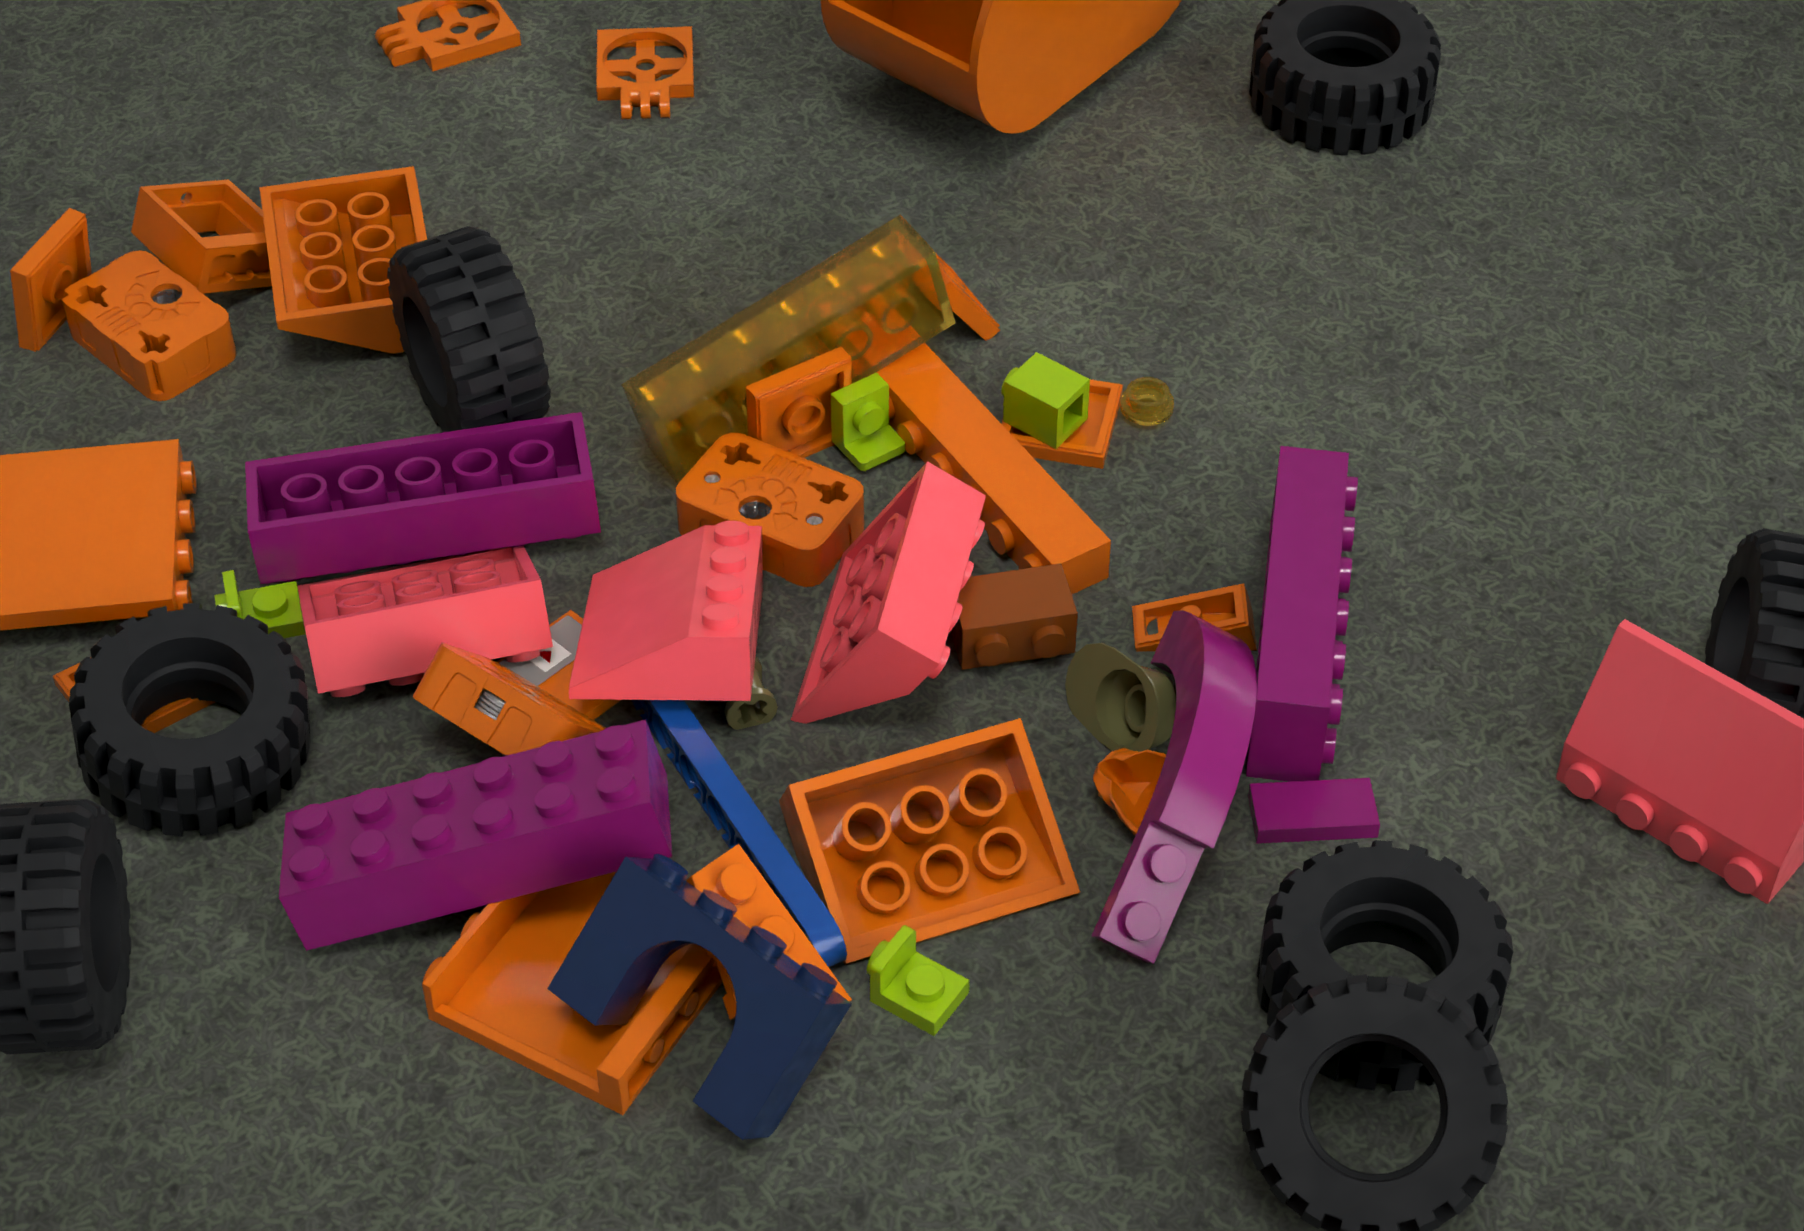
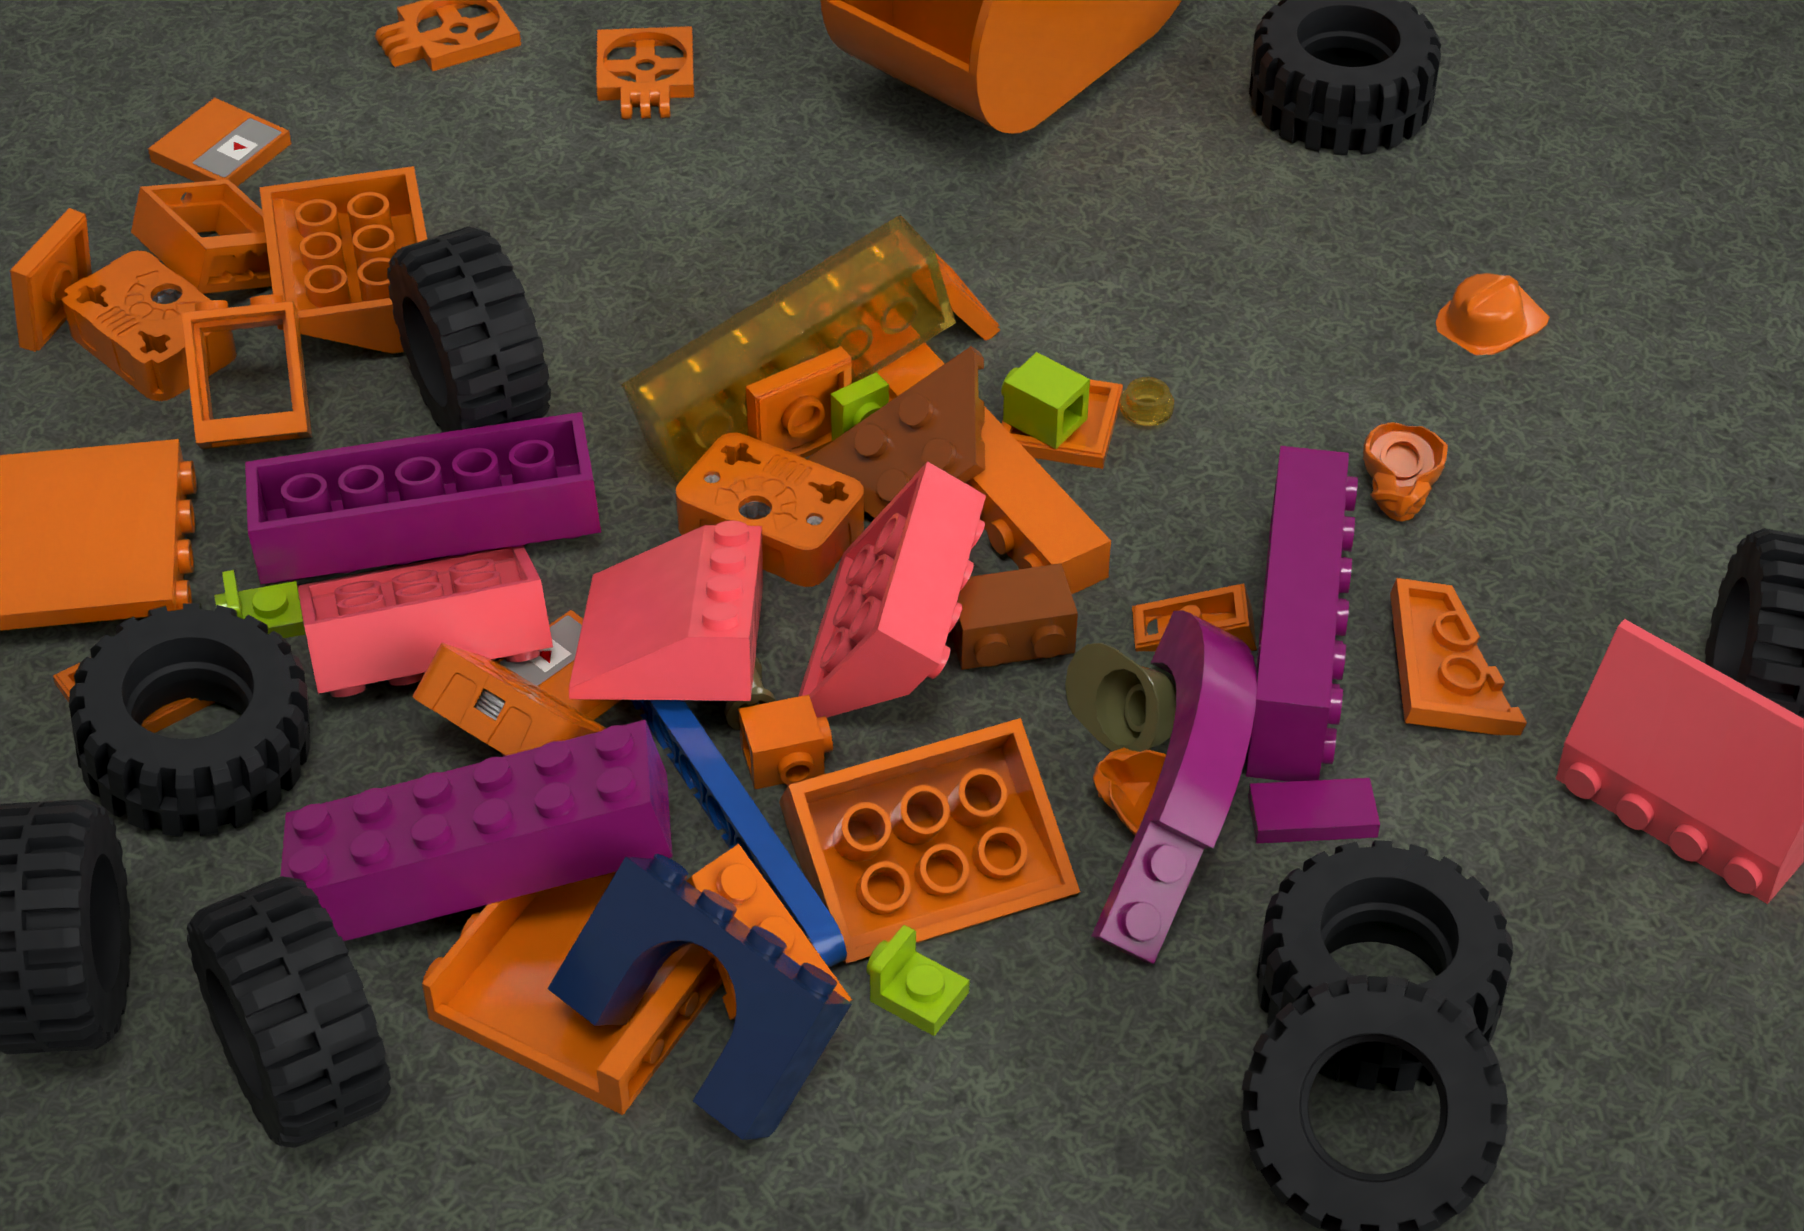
(217, 316): none -> orange window
(219, 144): none -> orange tile
(289, 1011): none -> black tyre
(784, 741): none -> orange brick
(929, 422): none -> dark orange wing
(1403, 467): none -> orange hair
(1442, 667): none -> orange wing
(1490, 314): none -> orange piece

